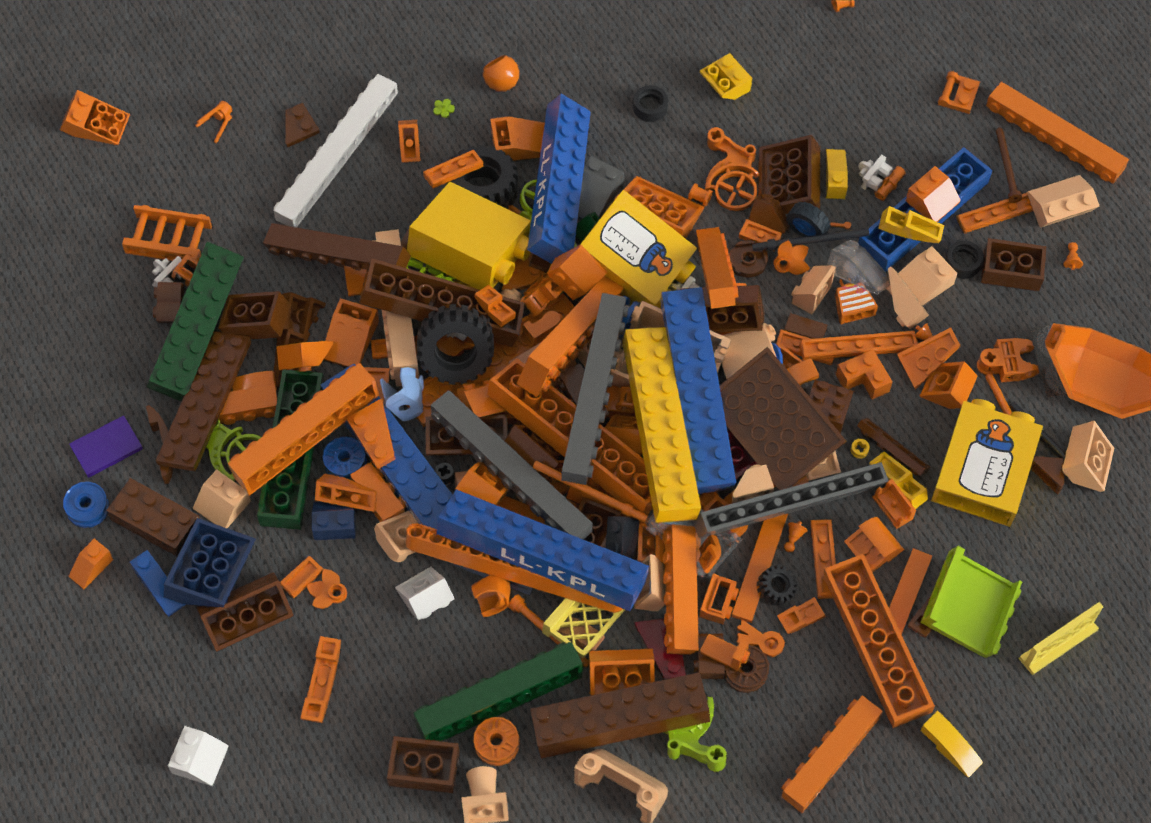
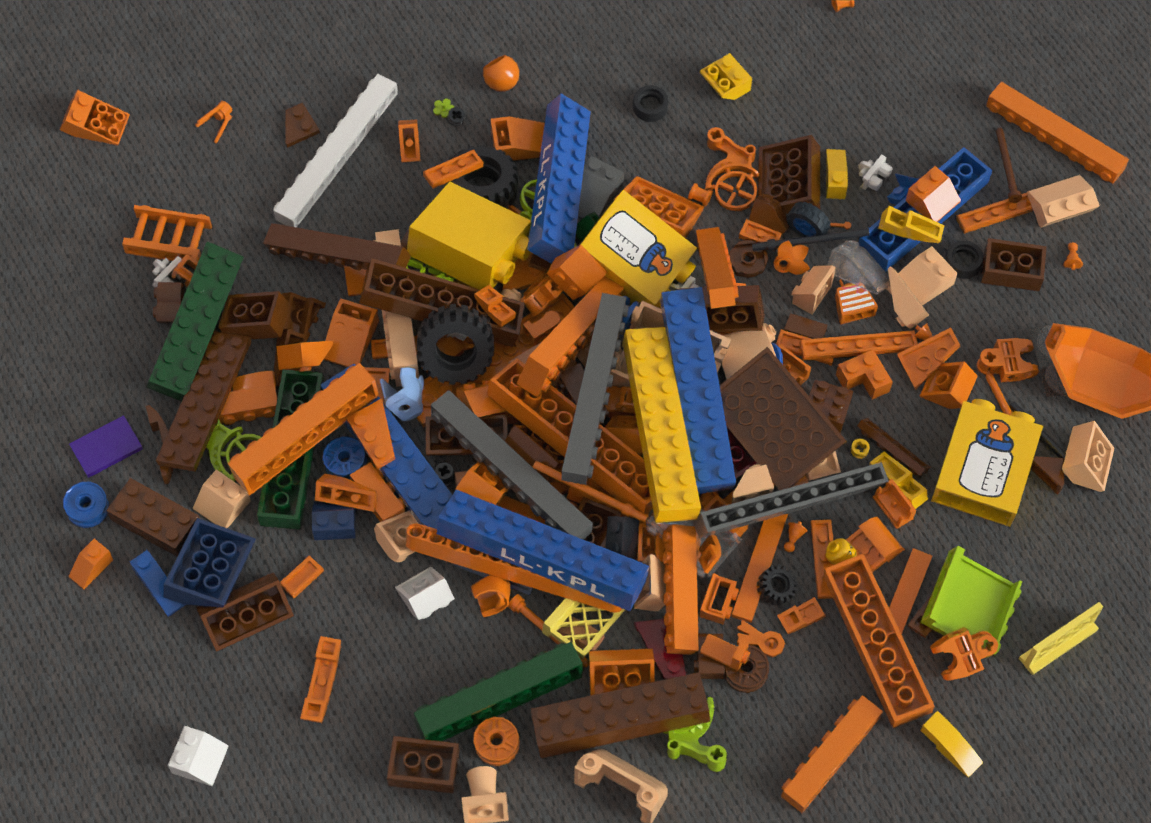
(324, 590): orange plate -> none
(455, 122): none -> black bush
(804, 371): orange slope -> none
(839, 551): none -> yellow head
(890, 183): orange pin -> none
(901, 192): none -> blue slope
(965, 93): orange plate -> none
(971, 647): none -> orange piece

